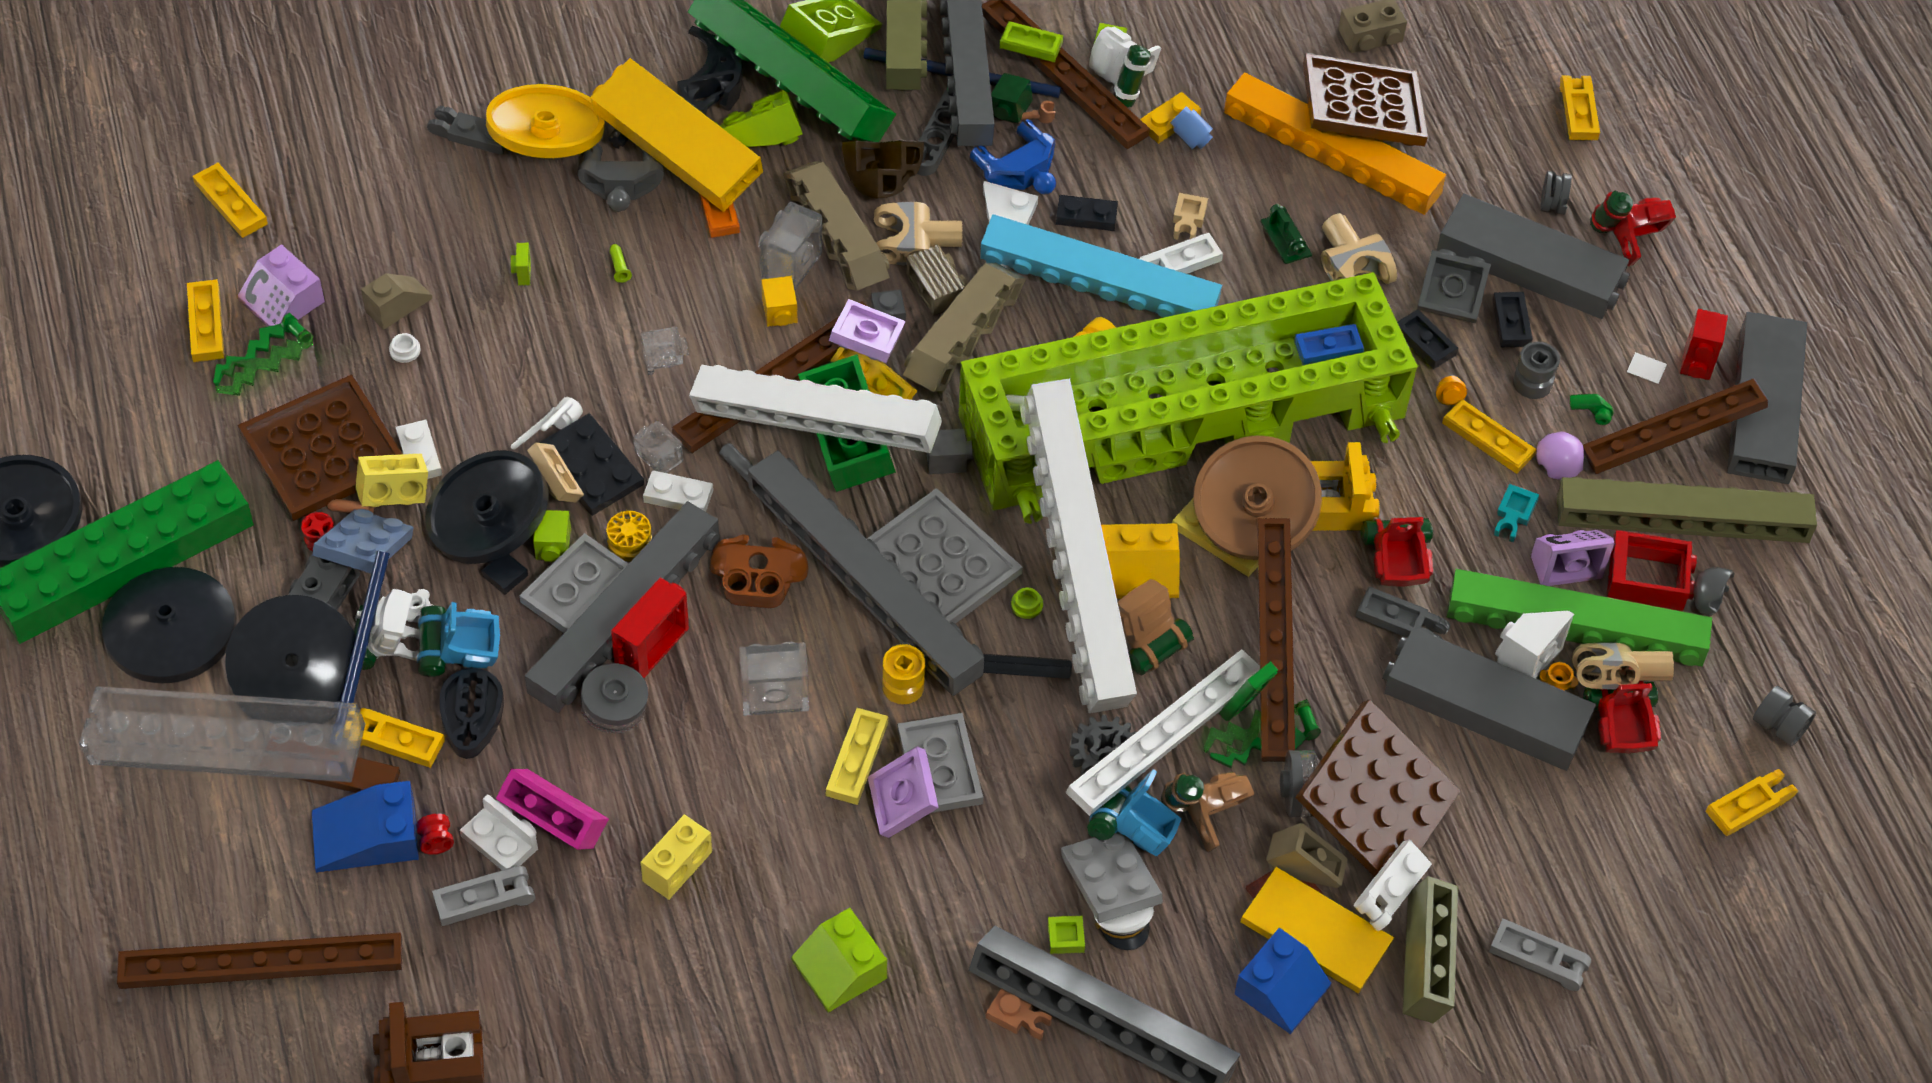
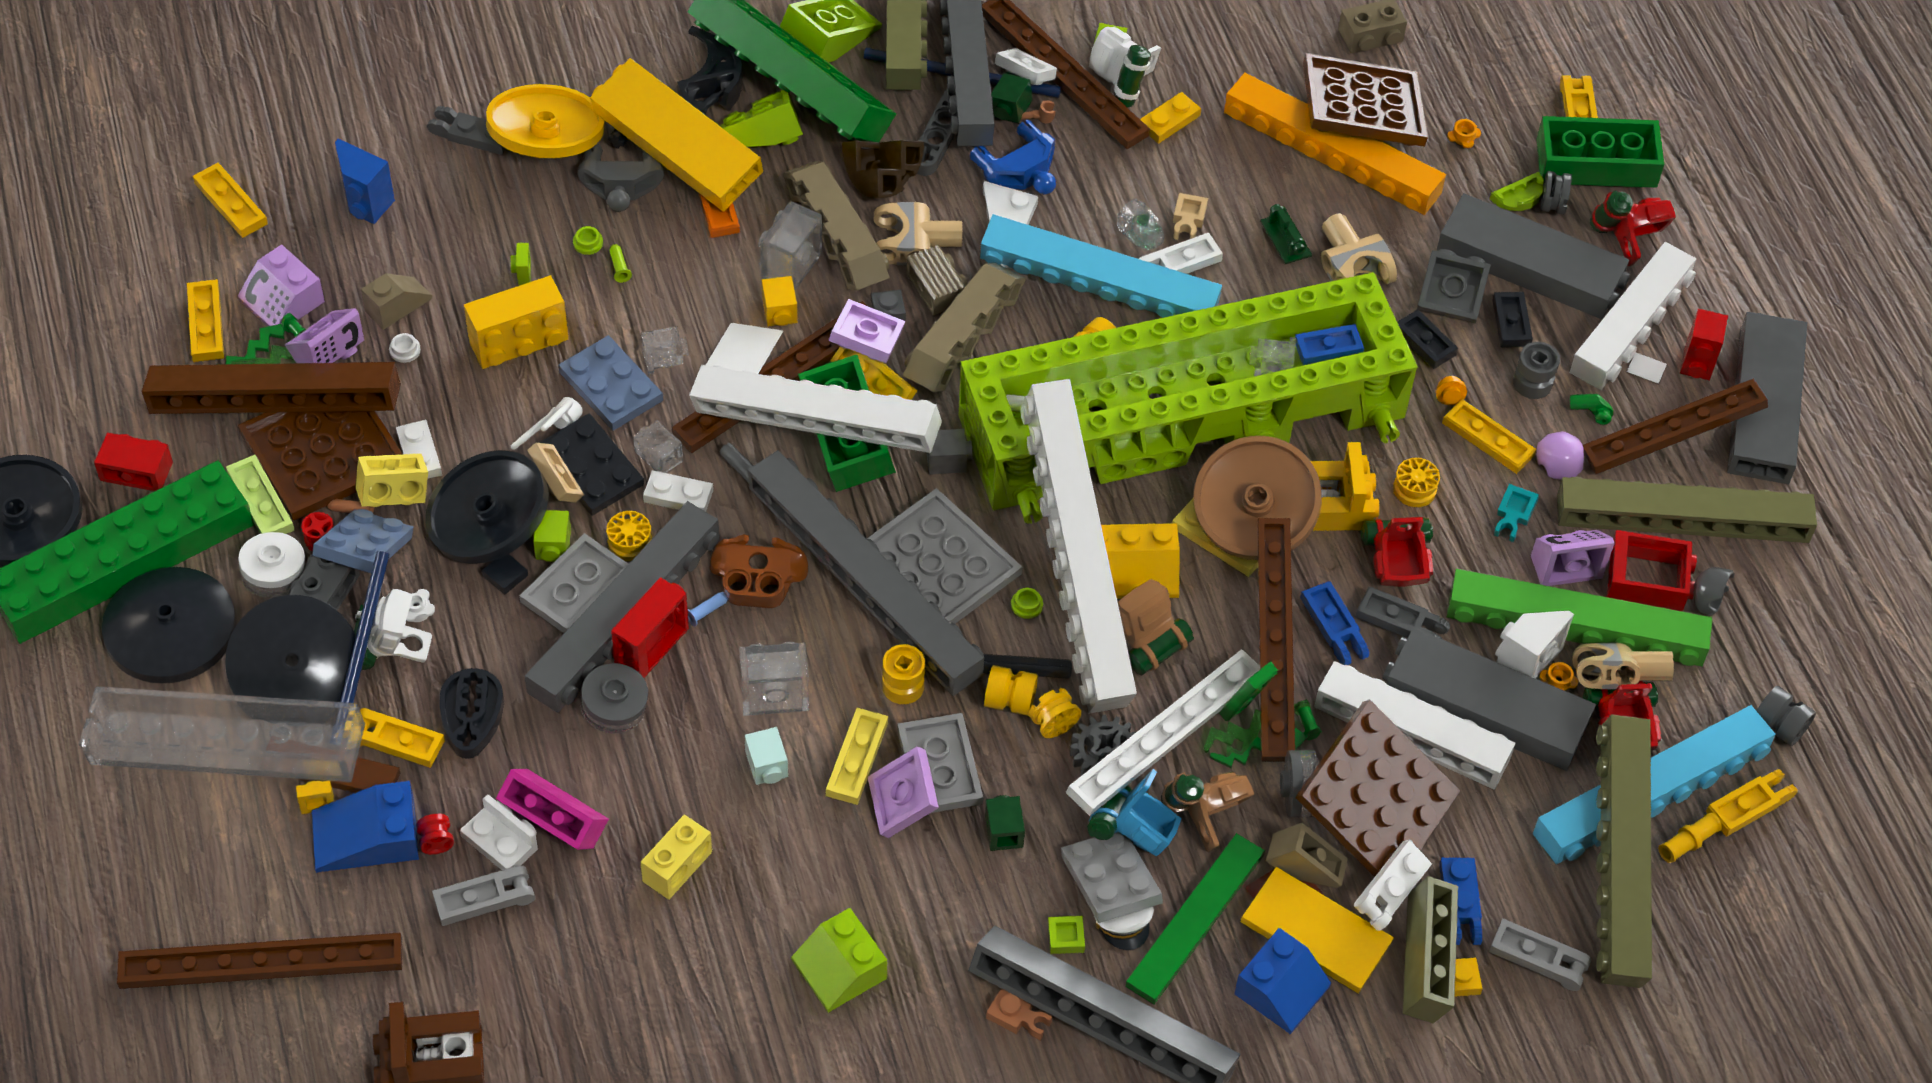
(133, 462): none -> red brick
(263, 500): none -> yellowish green plate
(271, 388): none -> reddish brown brick
(271, 564): none -> white piece
(314, 795): none -> yellow plate
(328, 338): none -> lavender slope
(365, 182): none -> blue slope
(457, 638): dark azure piece -> none
(516, 322): none -> yellow brick
(587, 240): none -> lime plate
(610, 382): none -> sand blue plate
(706, 608): none -> light blue piece
(744, 347): none -> white sticker
(766, 756): none -> light aqua brick
(1004, 823): none -> dark green brick
(1010, 690): none -> yellow wheel
(1025, 66): none -> white plate
(1031, 41): lime plate -> none
(1055, 713): none -> yellow wheel
(1086, 212): black plate -> none
(1140, 225): none -> clear rock
(1192, 128): medium blue brick -> none
(1194, 919): none -> green tile
(1272, 355): none -> clear brick
(1334, 621): none -> blue hinge
(1411, 474): none -> yellow wheel
(1438, 734): none -> white brick
(1464, 133): none -> light orange plate
(1464, 875): none -> blue hinge
(1467, 977): none -> yellow plate
(1520, 194): none -> lime plate
(1601, 150): none -> green brick
(1625, 852): none -> olive brick
(1633, 315): none -> white brick
(1674, 776): none -> medium azure brick
(1690, 837): none -> yellow pin

